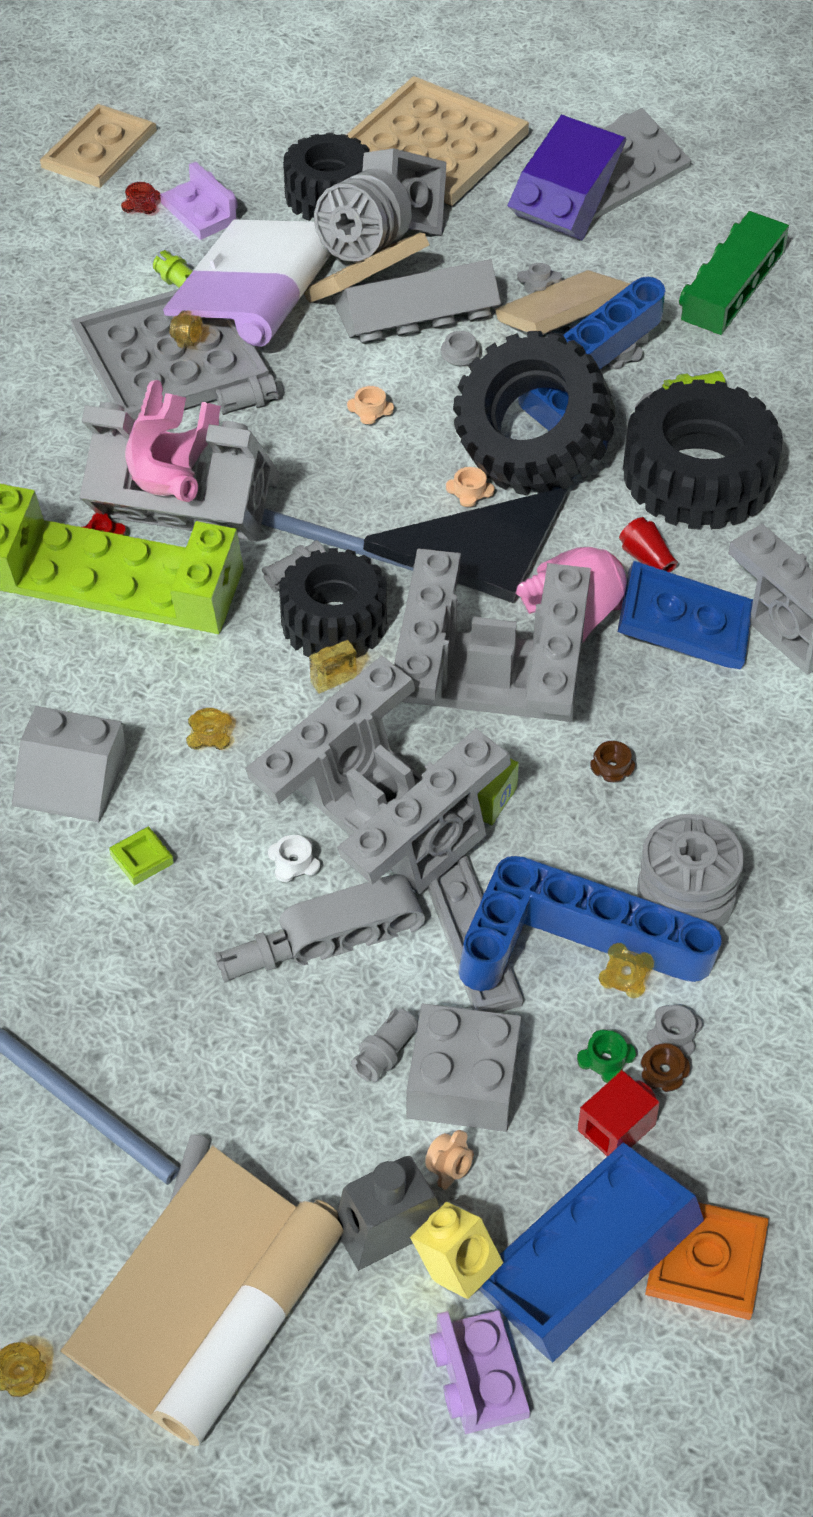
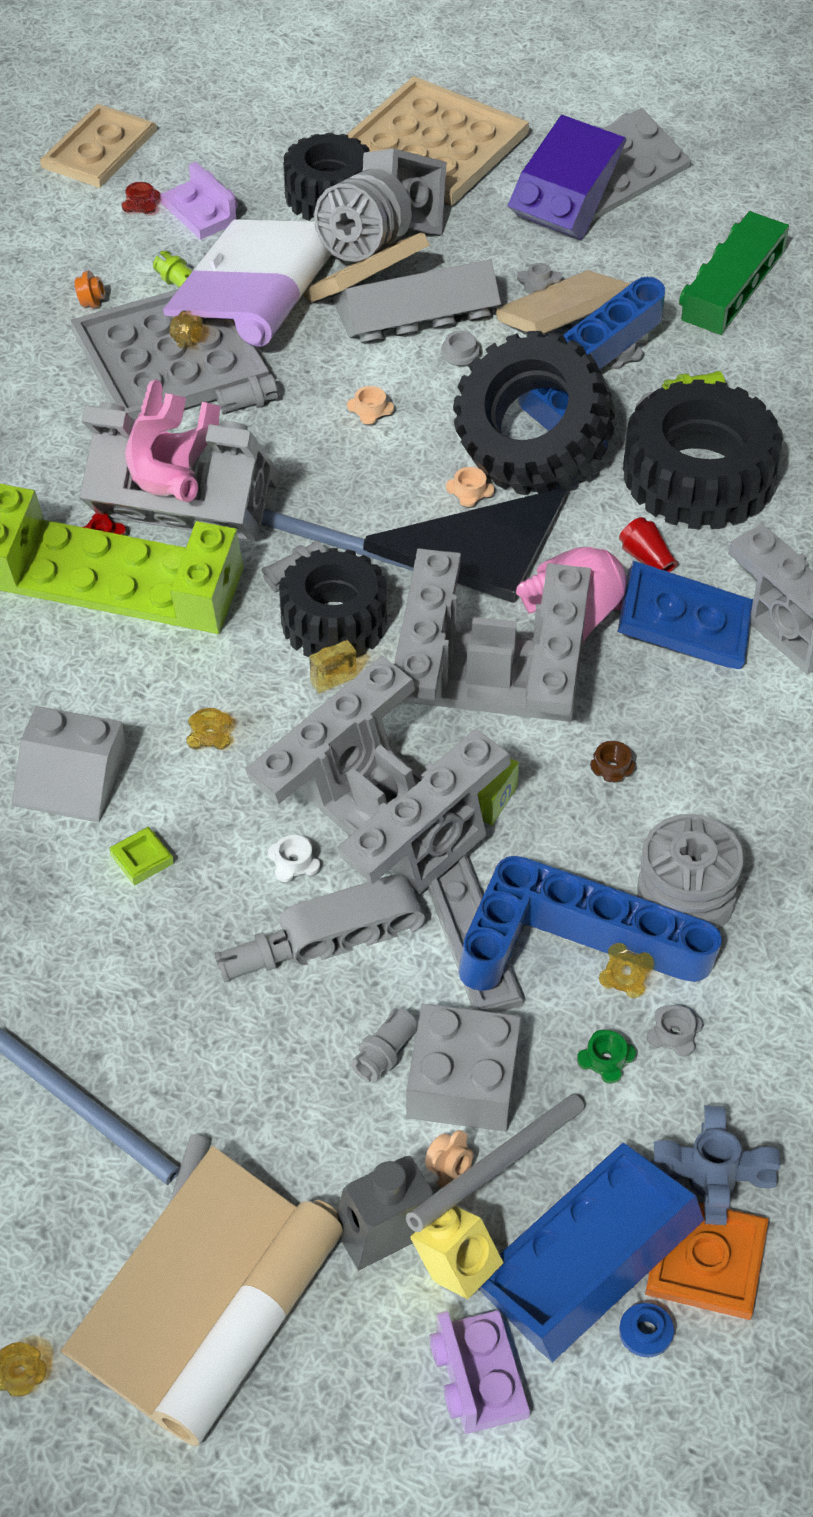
(89, 290): none -> orange plate
(493, 1163): none -> light grey piece
(618, 1113): red brick -> none
(646, 1344): none -> blue plate
(664, 1055): reddish brown plate -> none
(717, 1164): none -> sand blue pin

